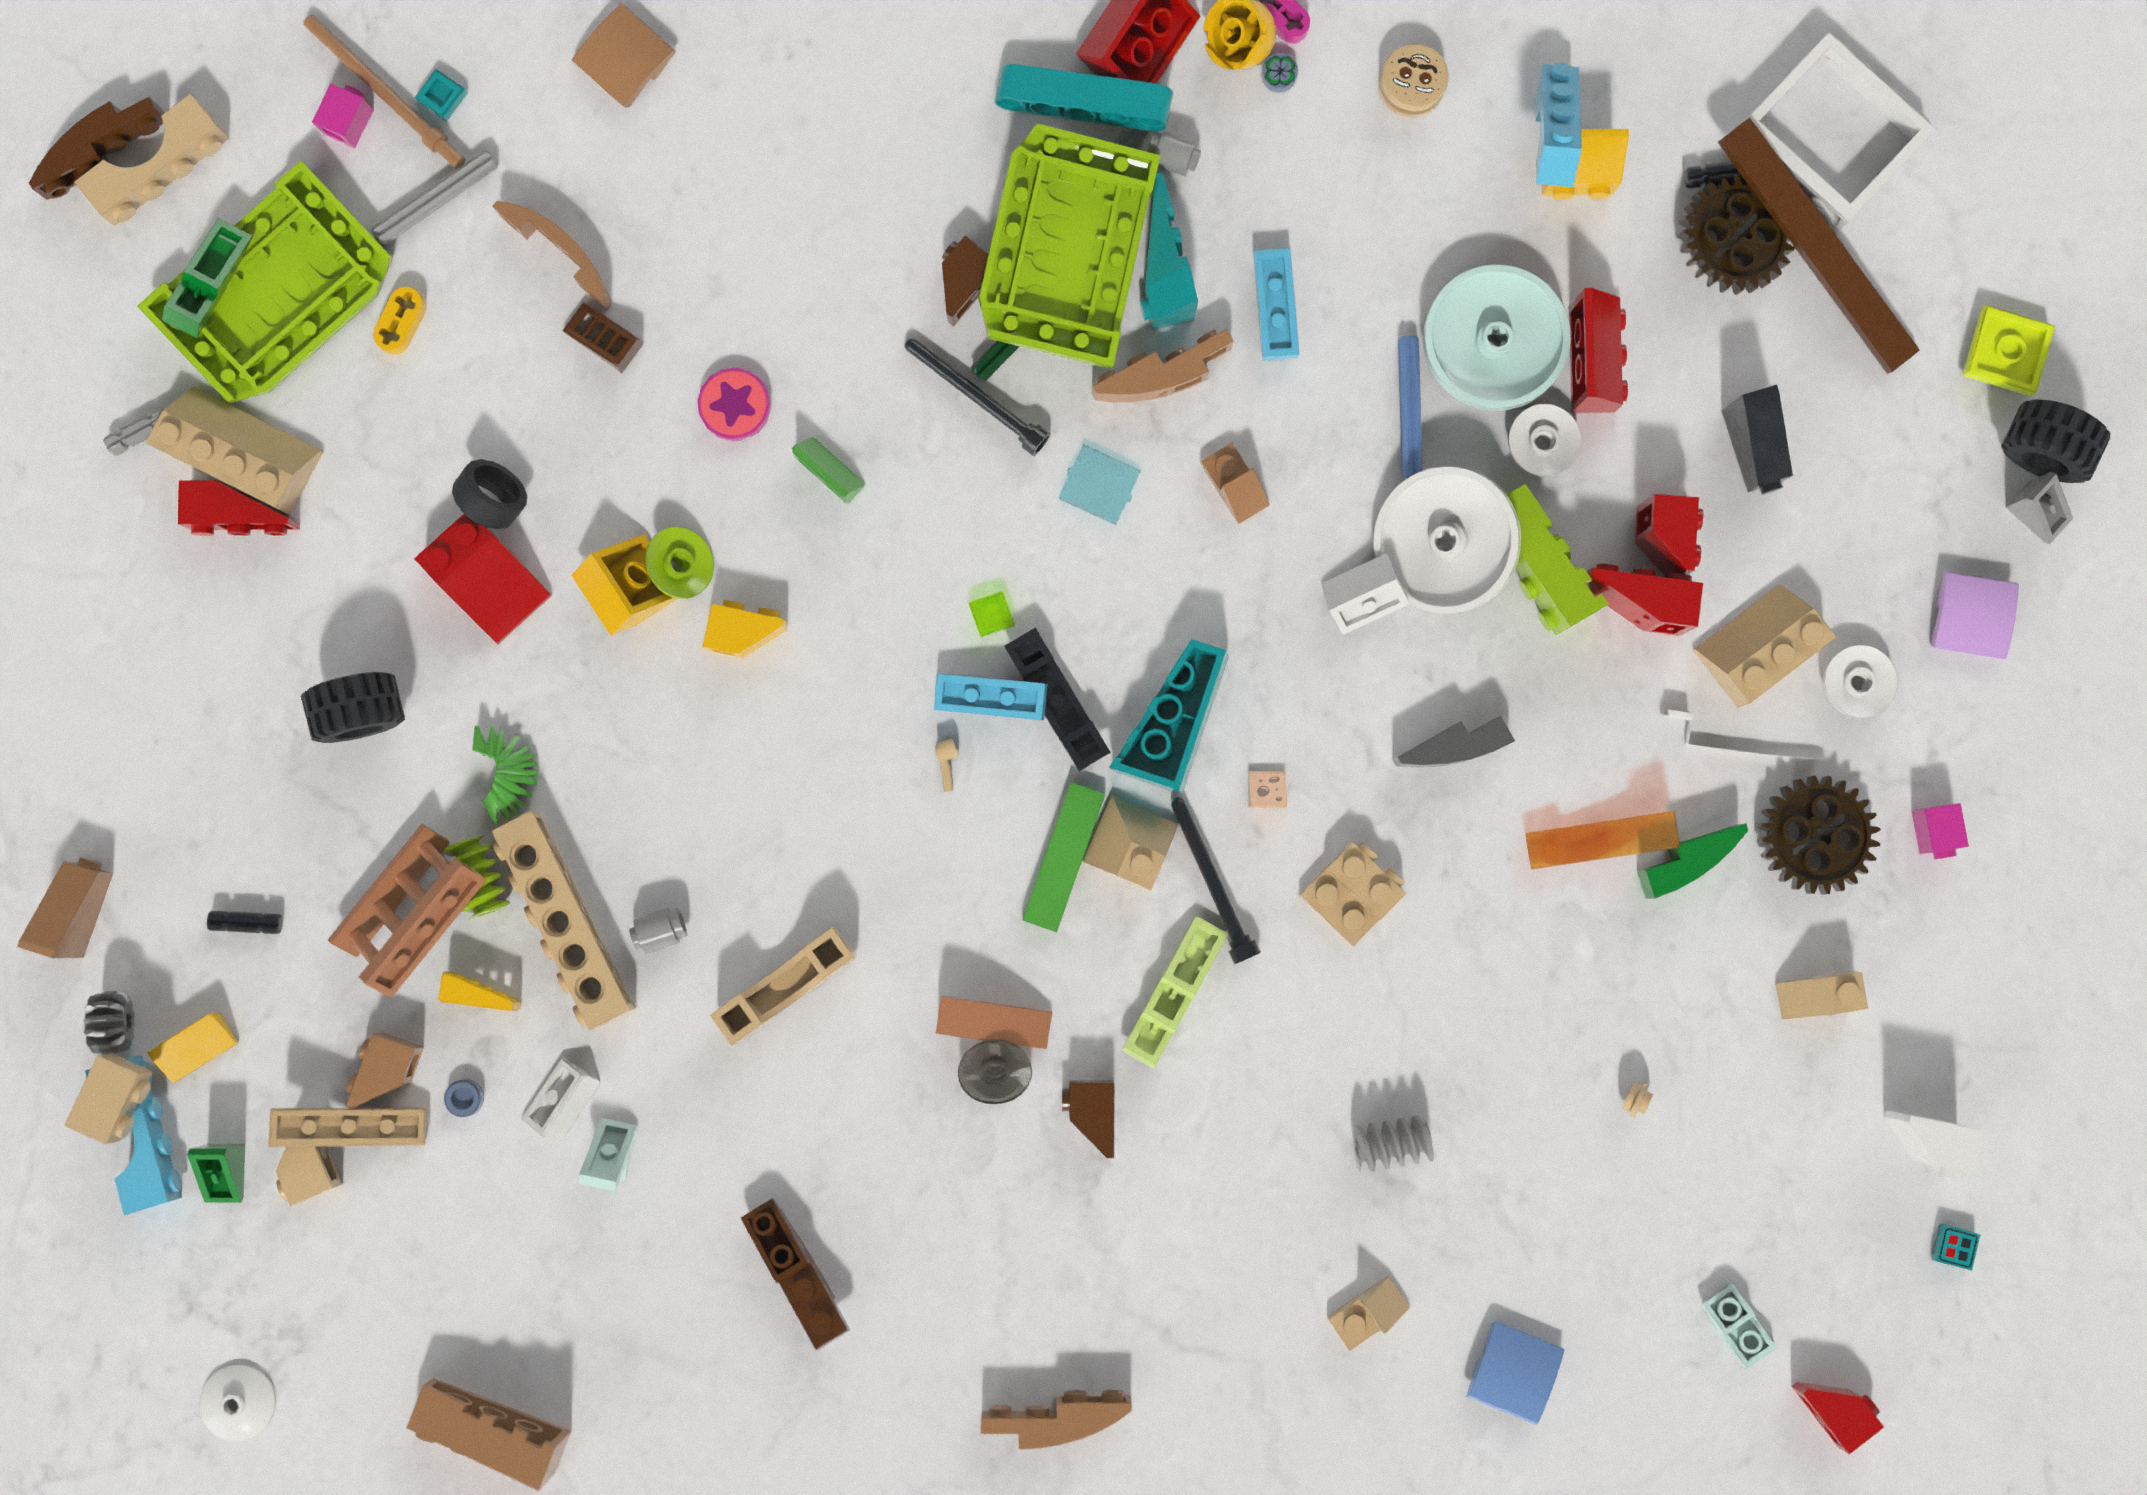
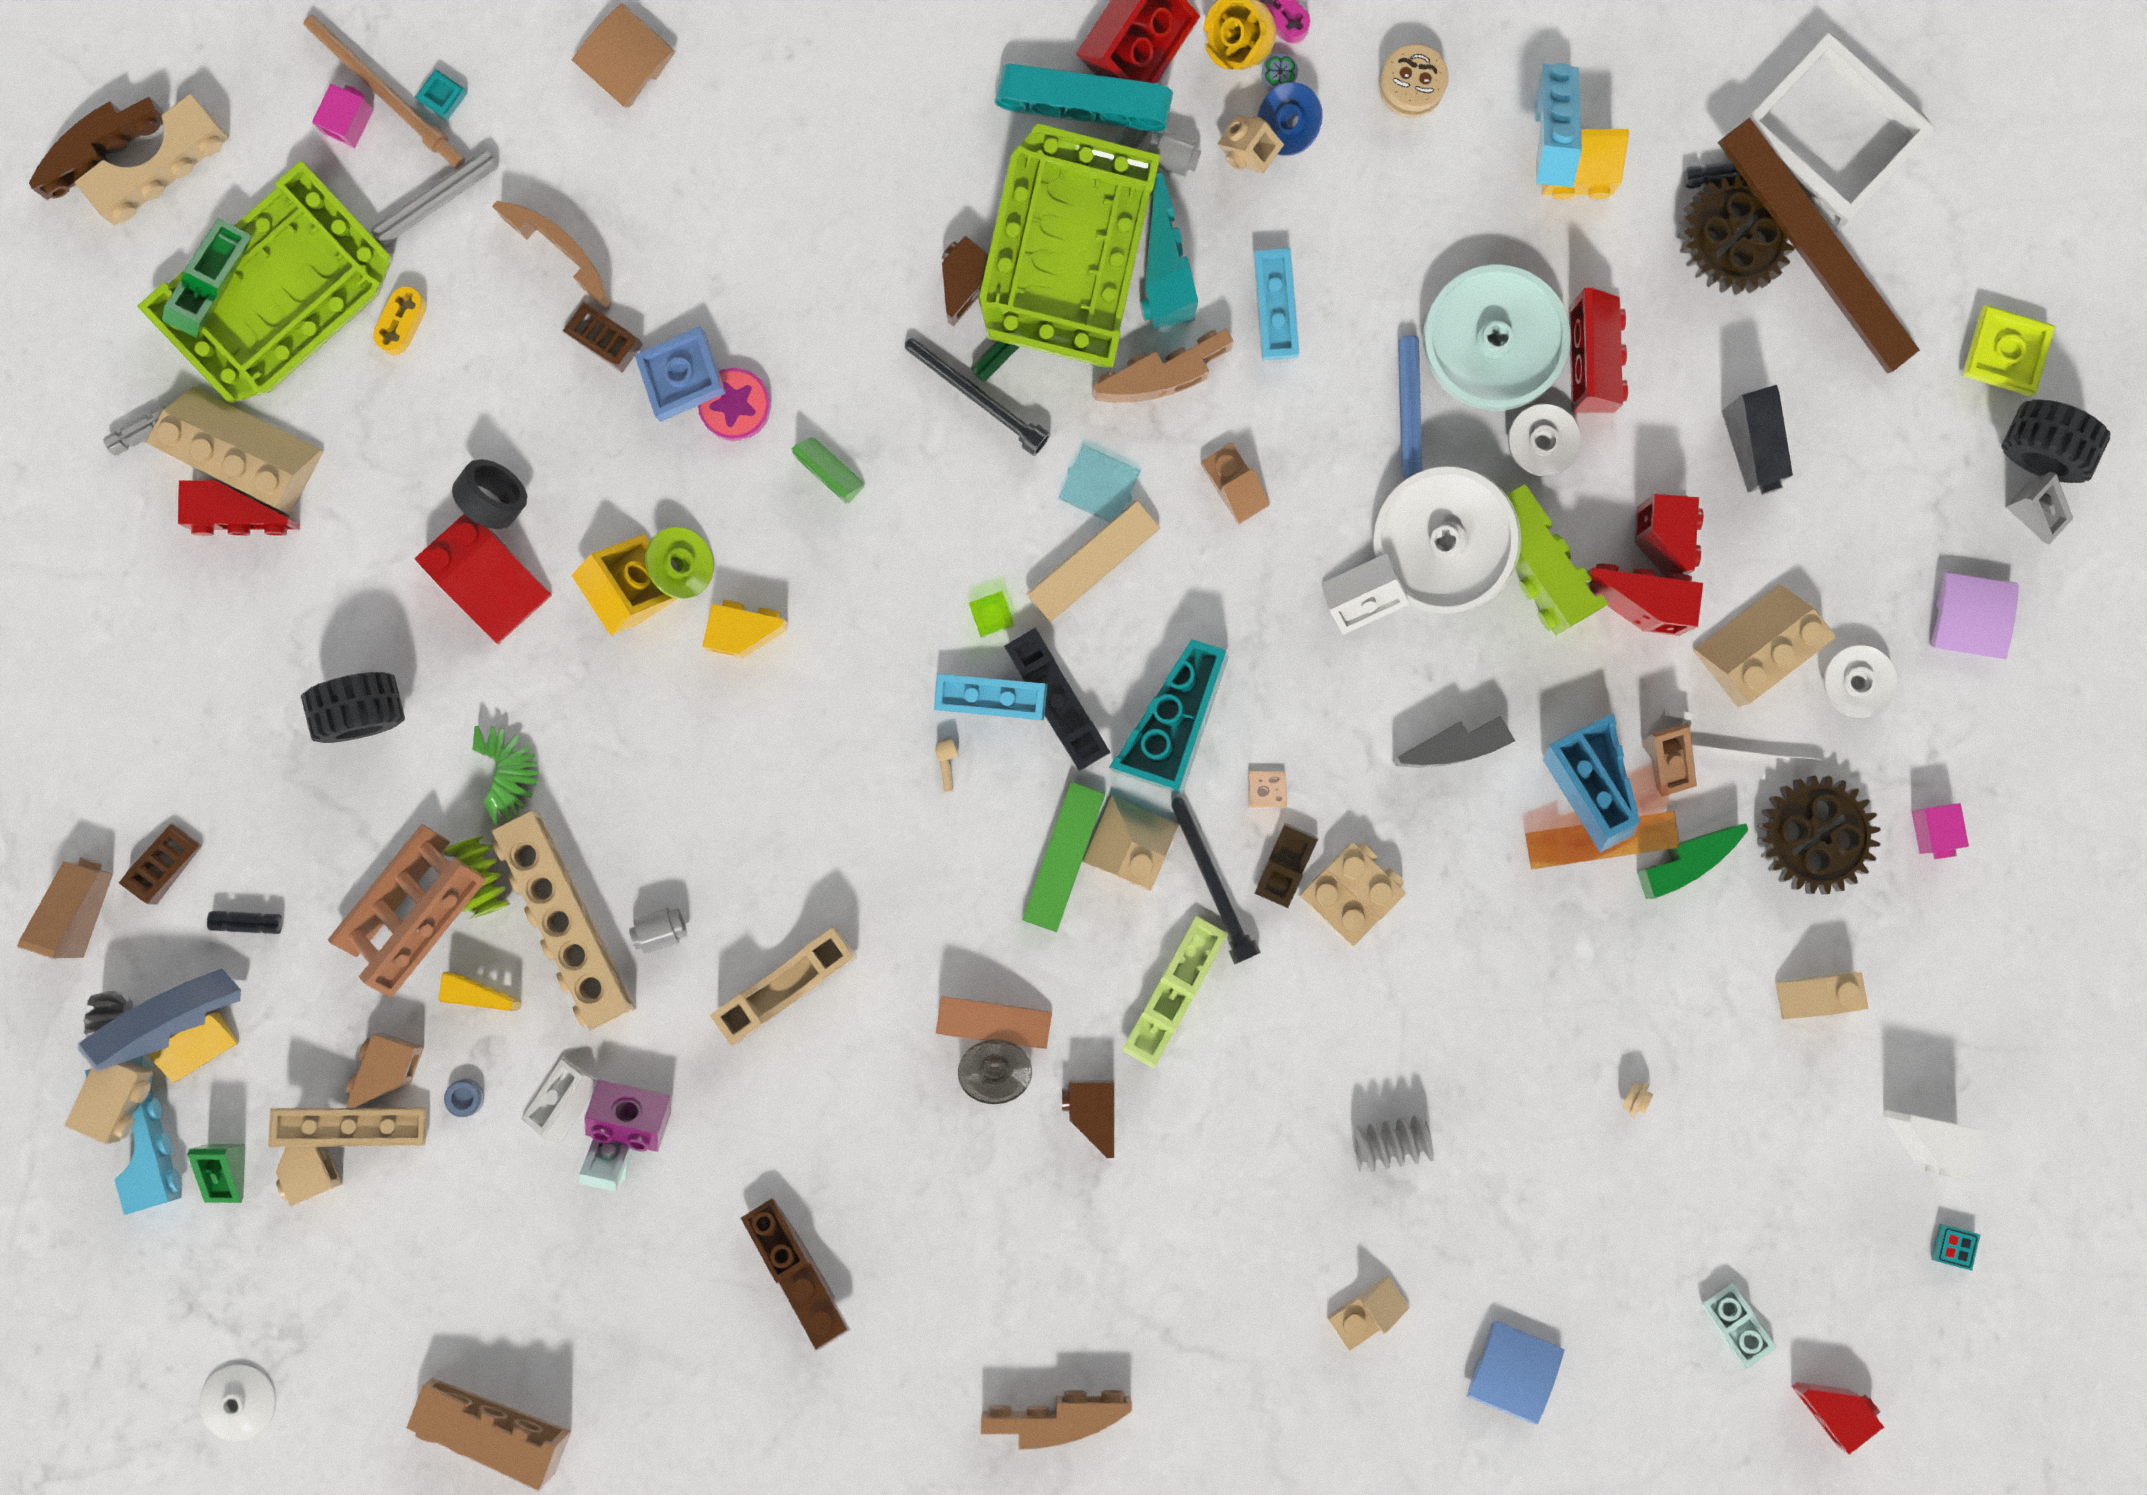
(151, 856): none -> reddish brown slope
(153, 1021): none -> sand blue slope
(614, 1101): none -> magenta brick
(680, 374): none -> medium blue plate
(1093, 561): none -> tan tile
(1250, 144): none -> tan brick
(1283, 106): none -> blue dish
(1286, 865): none -> dark brown slope
(1595, 781): none -> dark azure wedge
(1672, 759): none -> medium nougat slope

